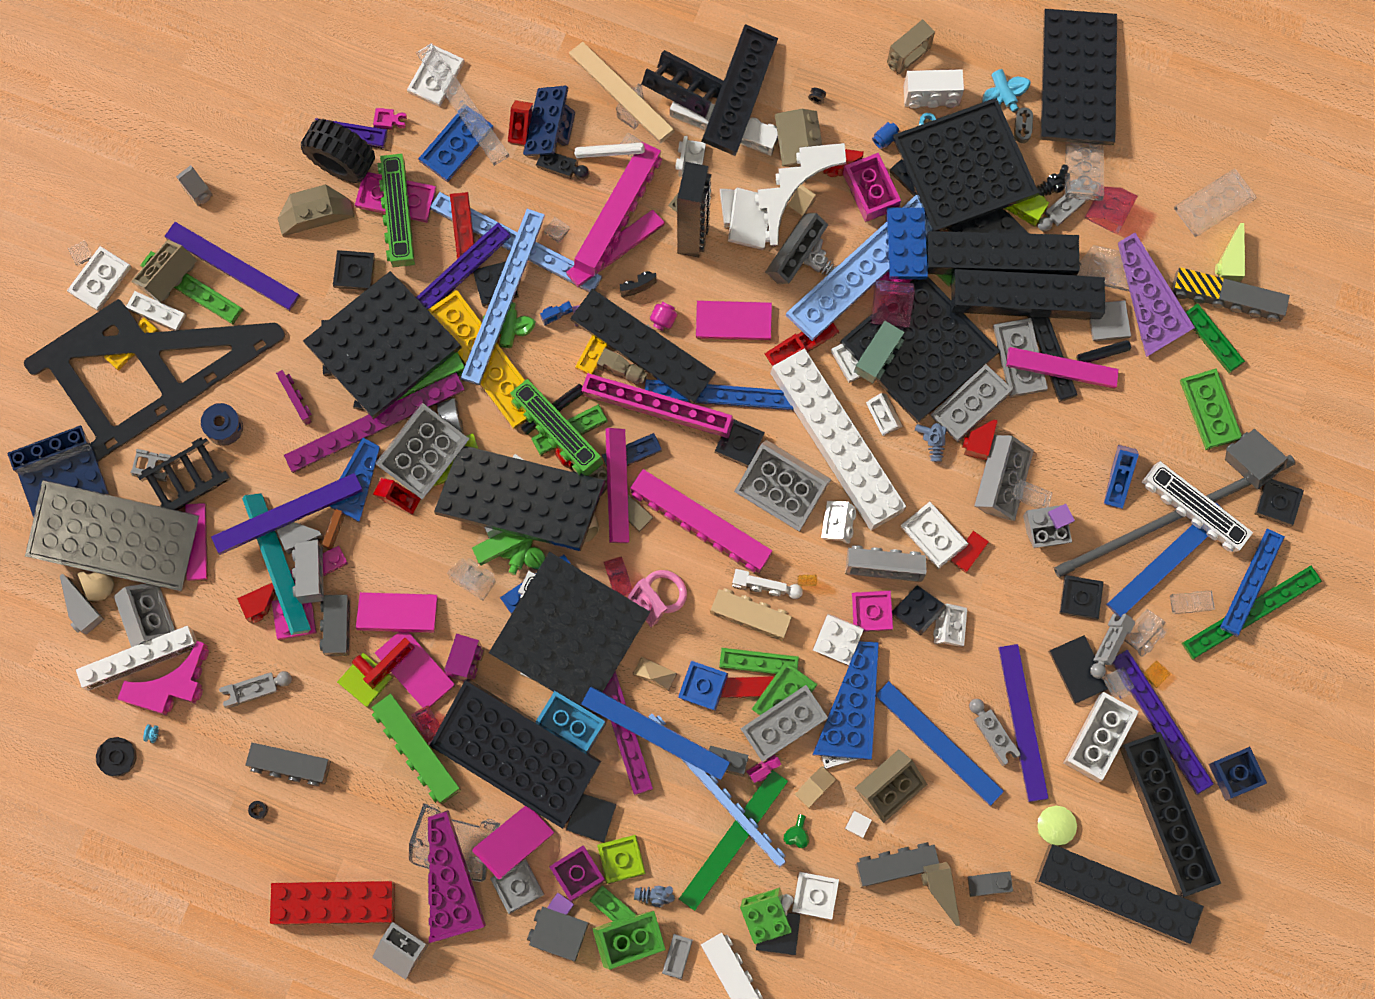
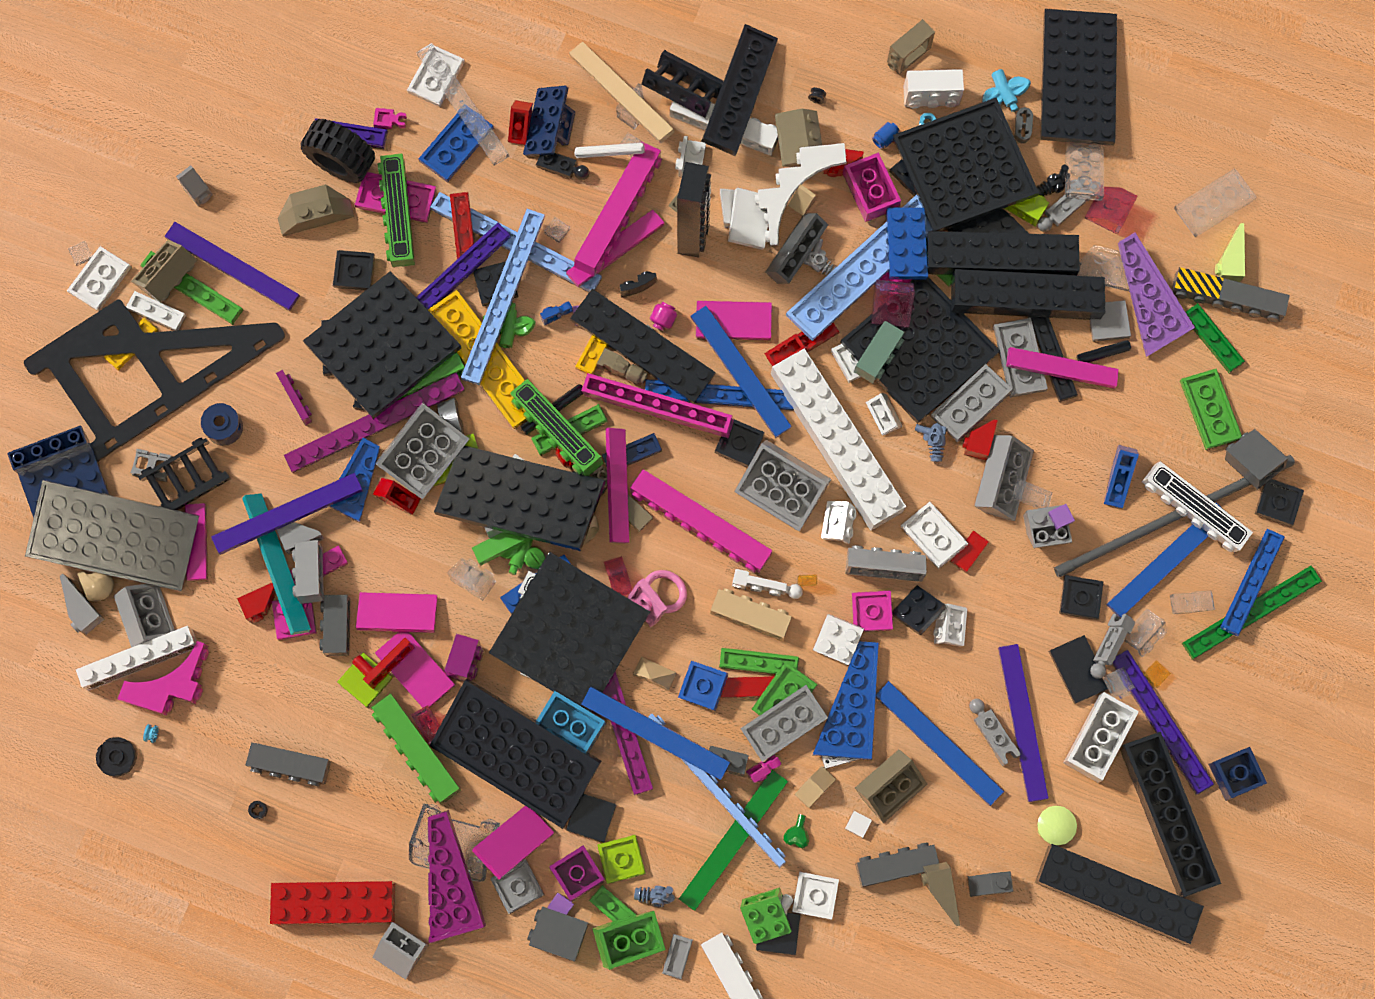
(254, 688): light grey plate -> none
(333, 529): dark orange tile -> none
(740, 371): none -> blue tile

